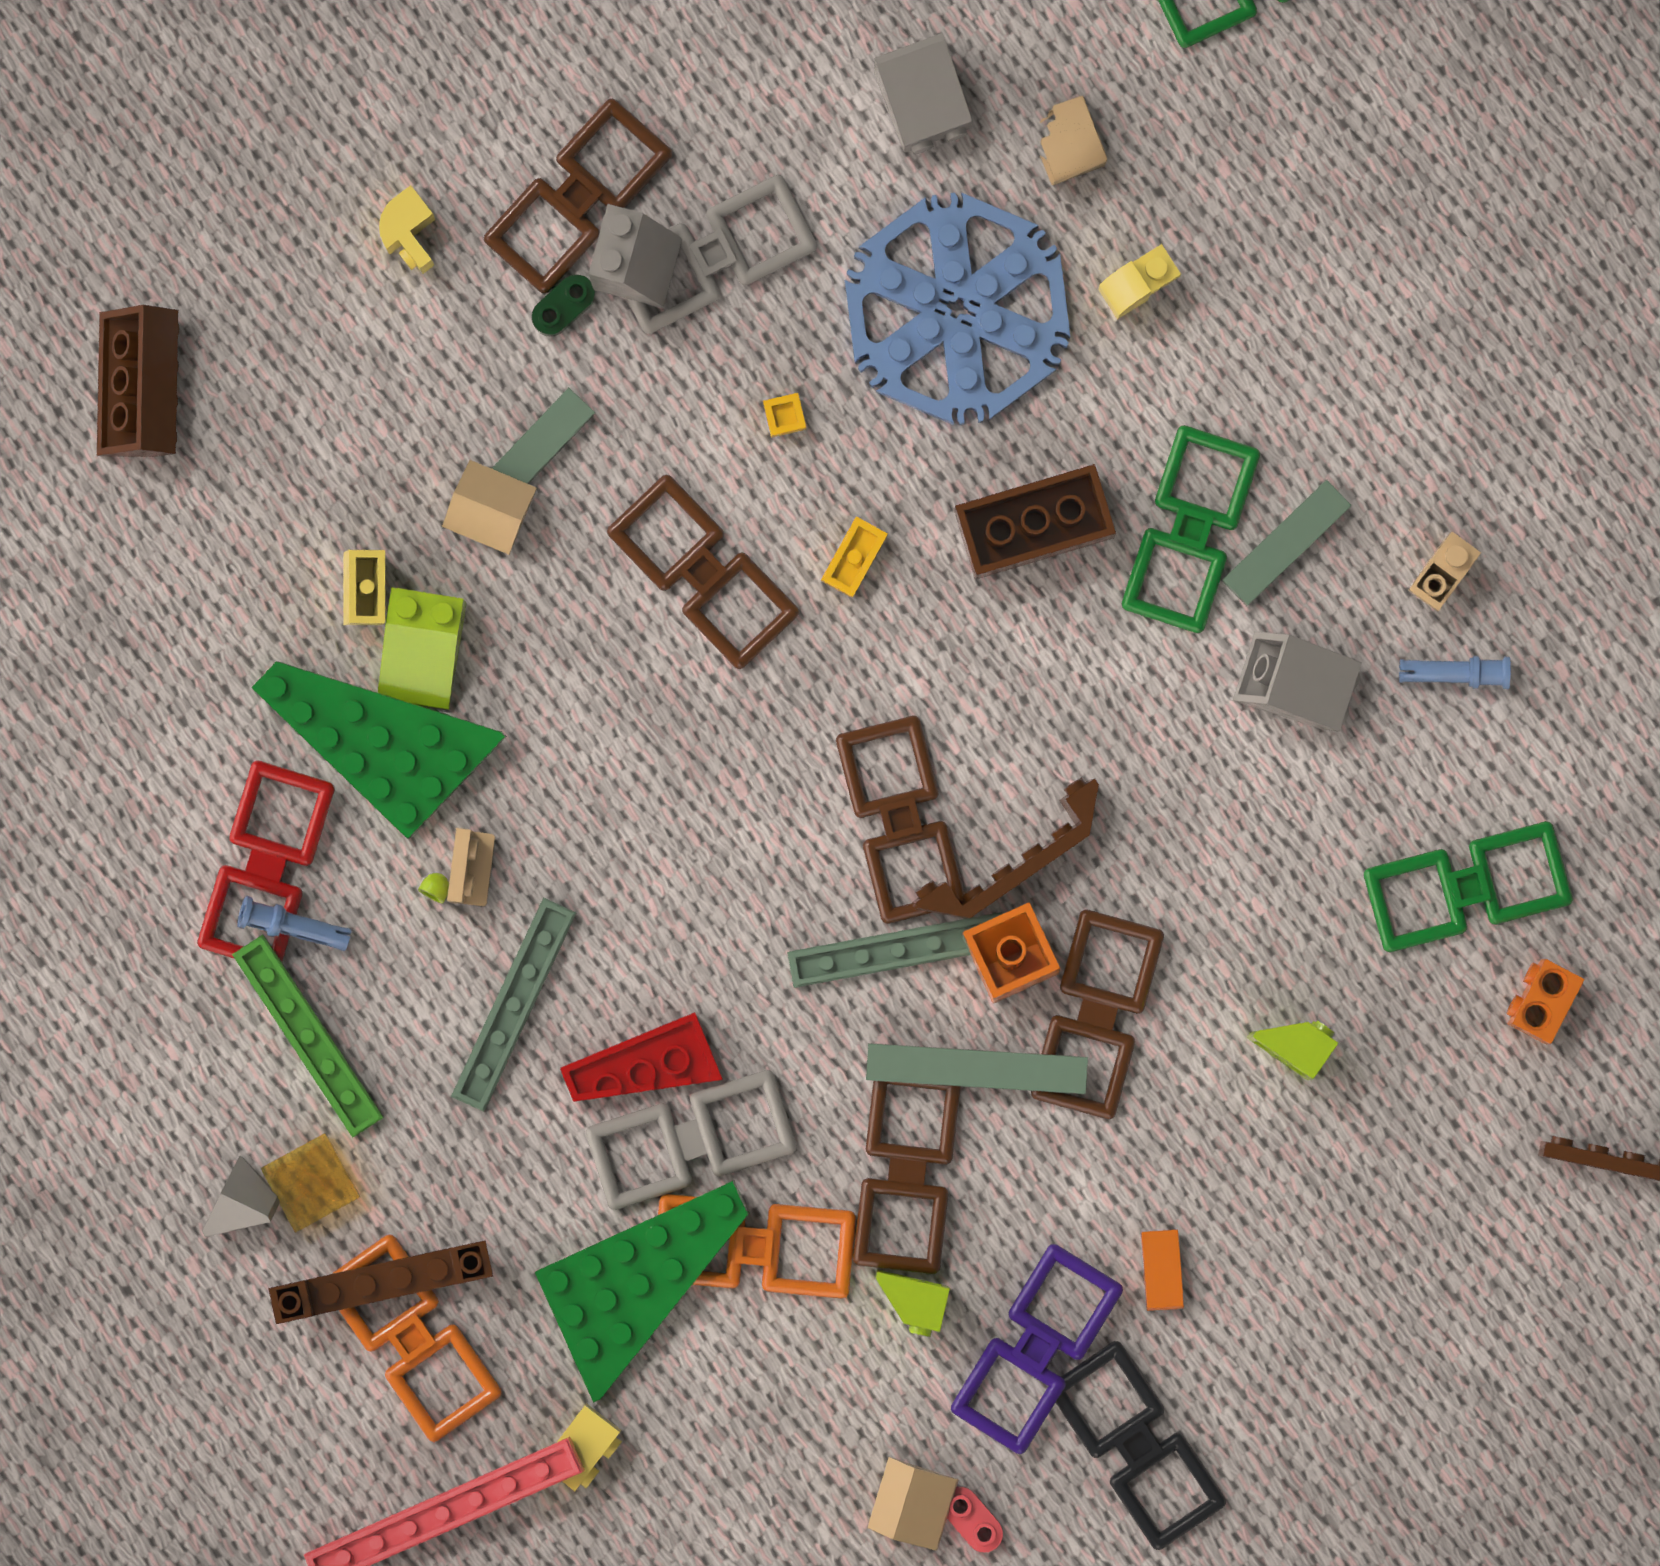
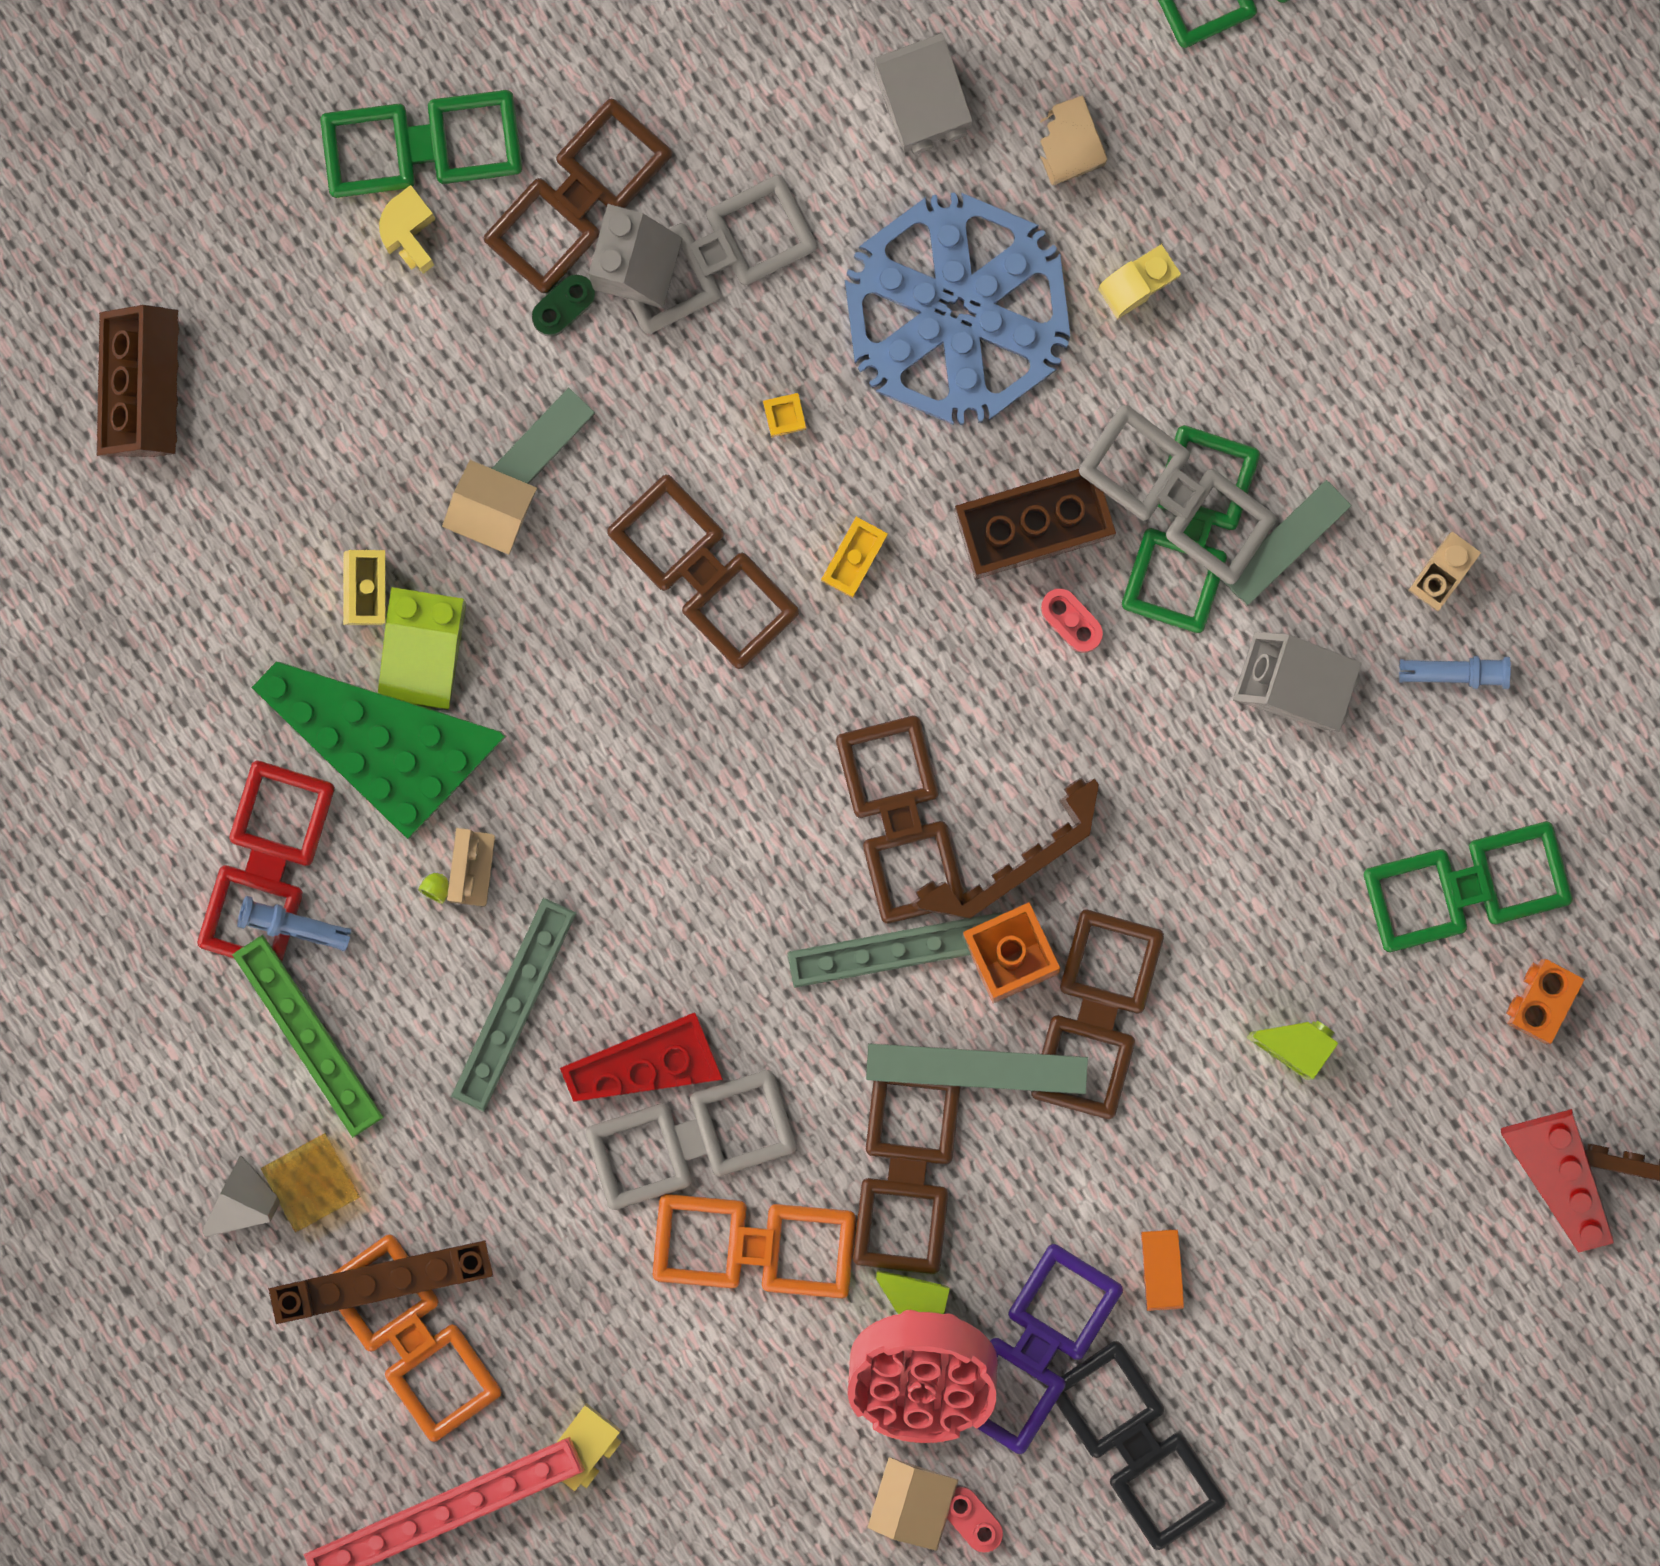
(421, 143): none -> green bar
(627, 1285): green wing -> none
(922, 1376): none -> coral brick
(1072, 620): none -> coral plate
(1177, 494): none -> light grey bar
(1560, 1170): none -> wing

